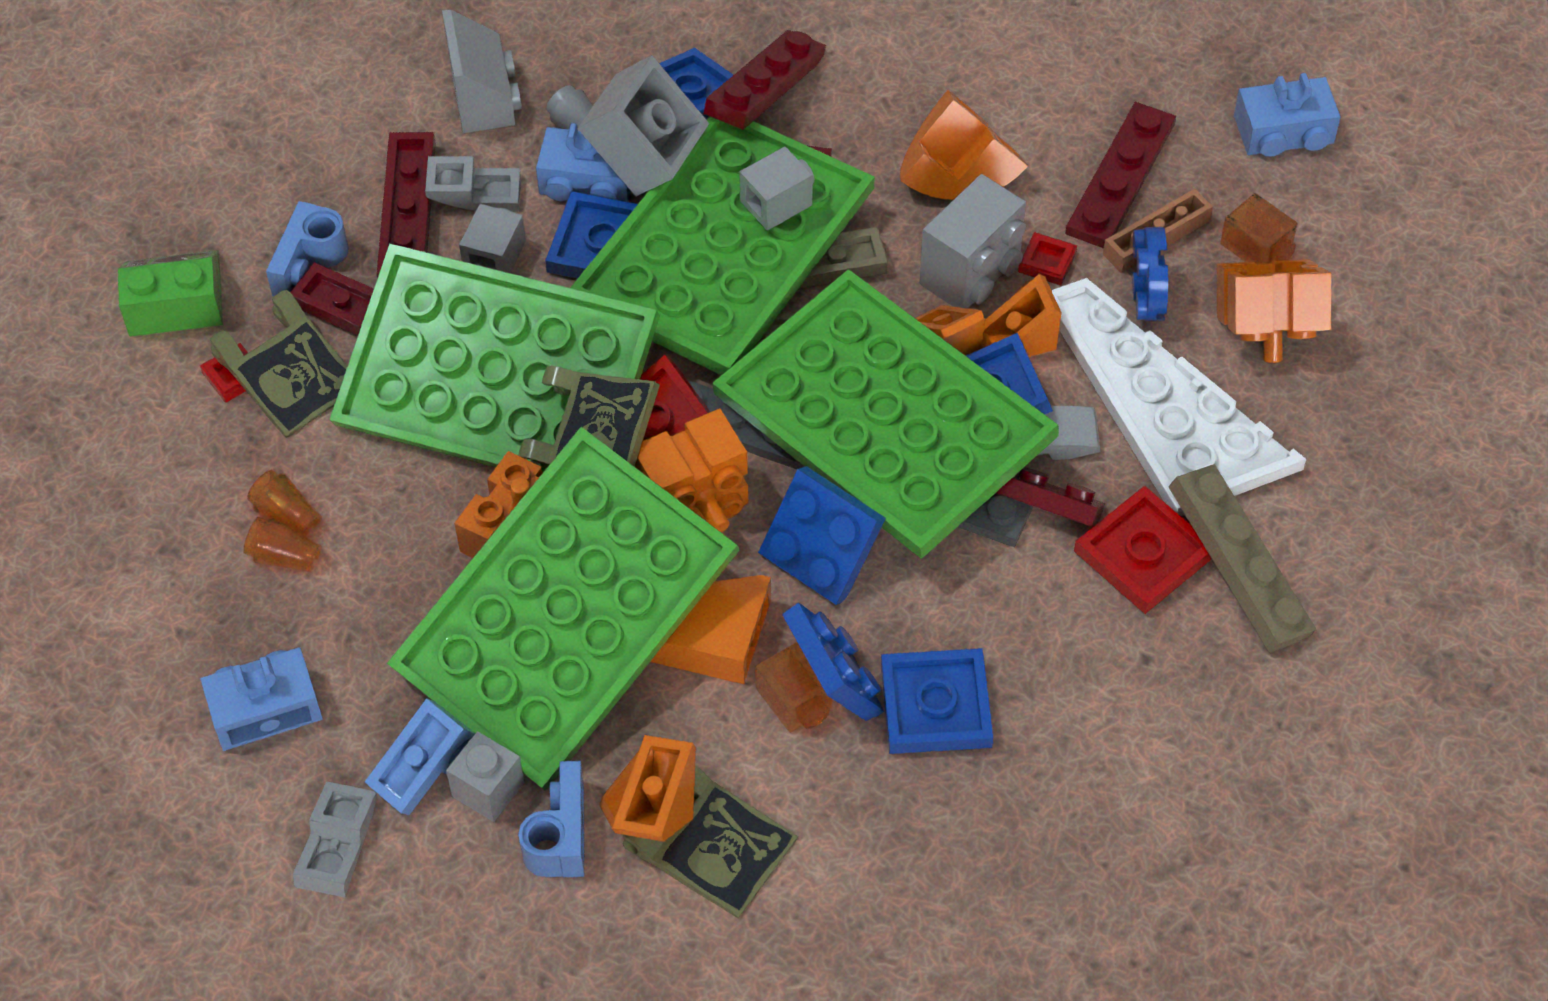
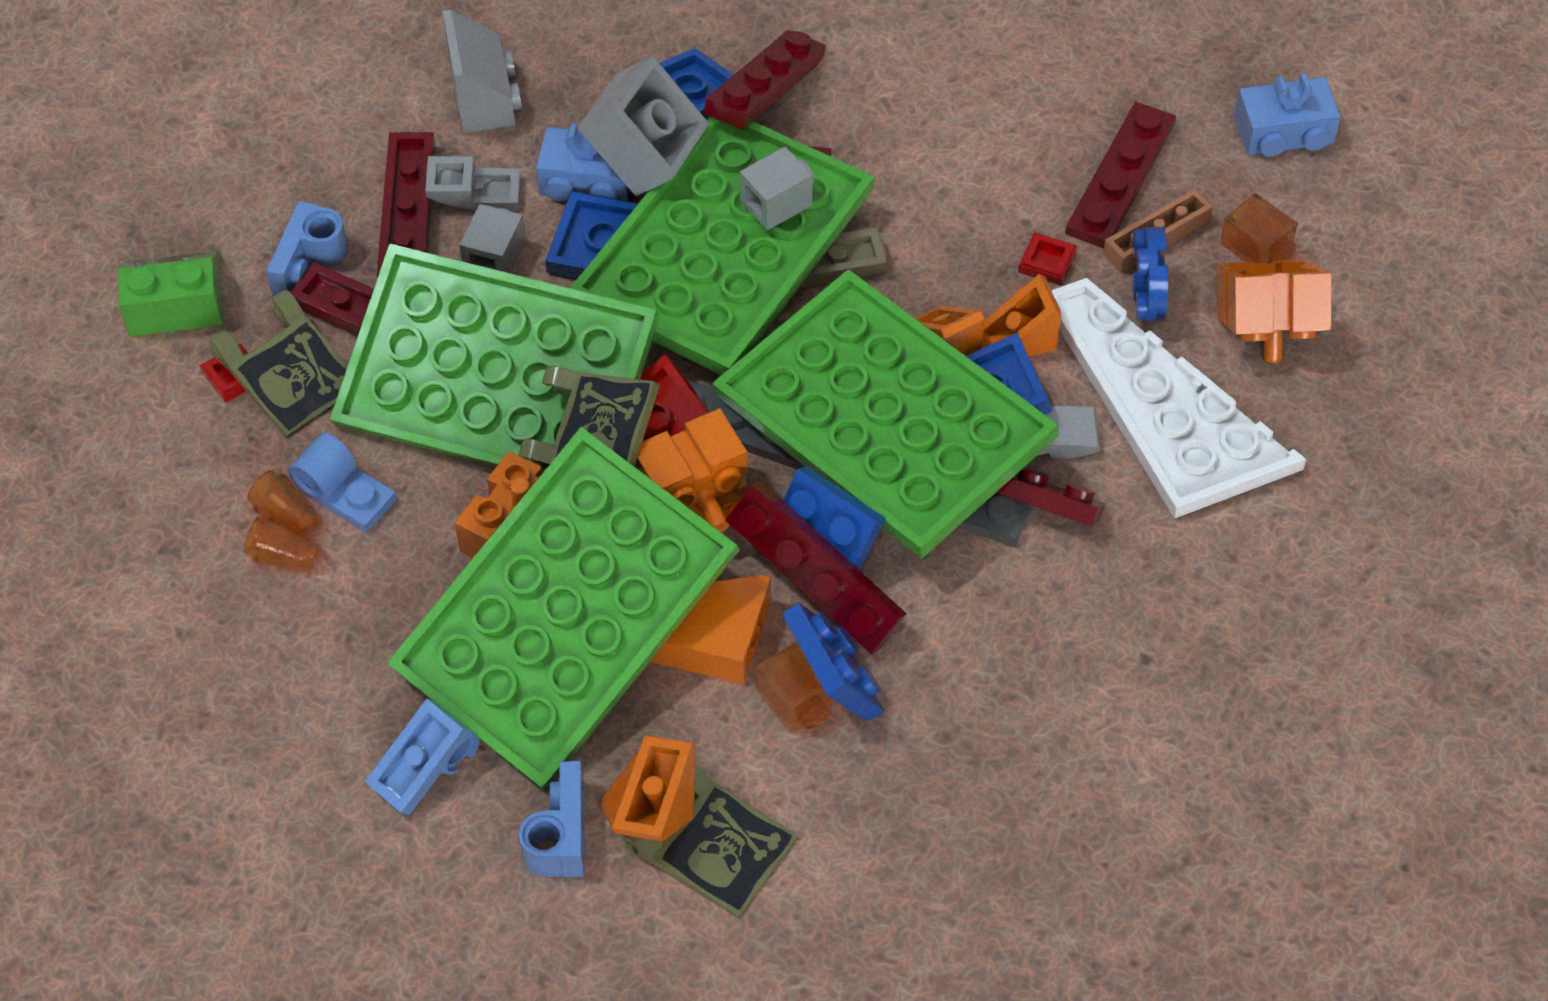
(261, 698): medium blue brick -> none
(331, 478): none -> medium blue plate
(335, 839): light grey slope -> none
(485, 776): light grey brick -> none
(568, 107): light grey cone -> none
(815, 567): none -> dark red plate
(936, 701): blue plate -> none
(954, 150): orange brick -> none
(973, 243): light grey brick -> none
(1143, 549): red plate -> none
(1242, 558): dark tan plate -> none

